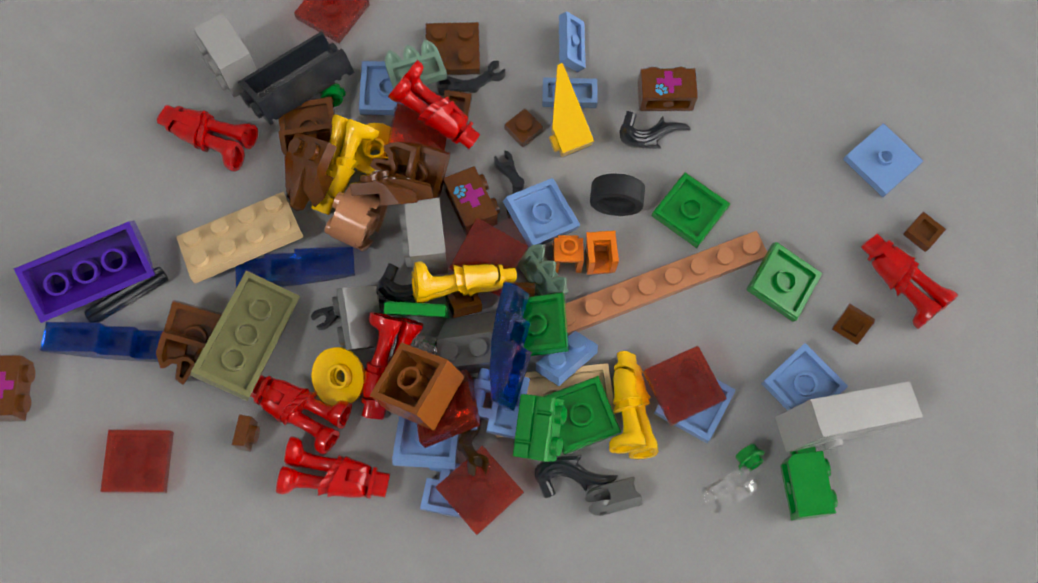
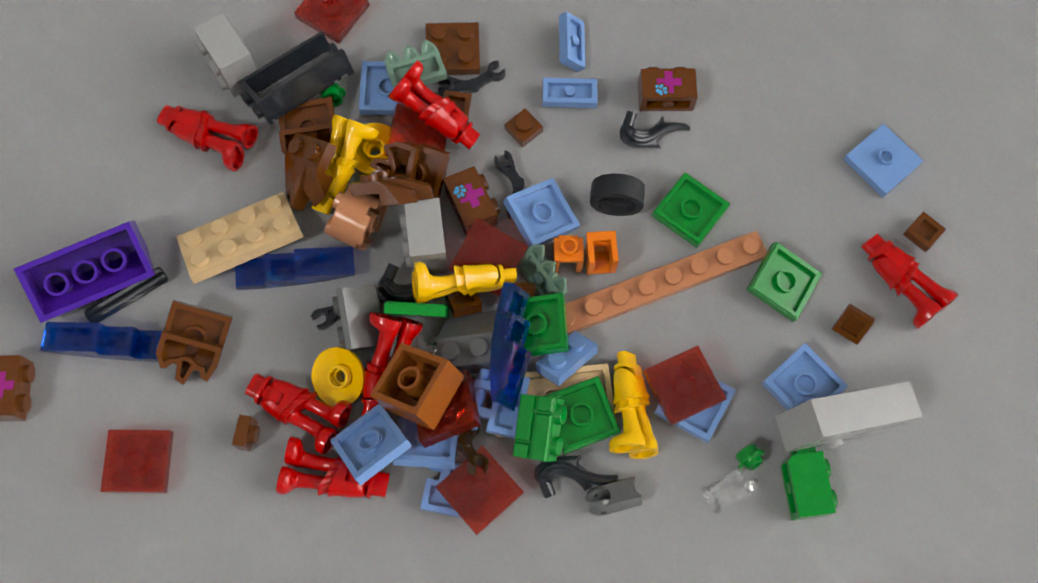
(245, 336): olive plate -> none
(370, 444): none -> medium blue plate
(569, 125): yellow slope -> none

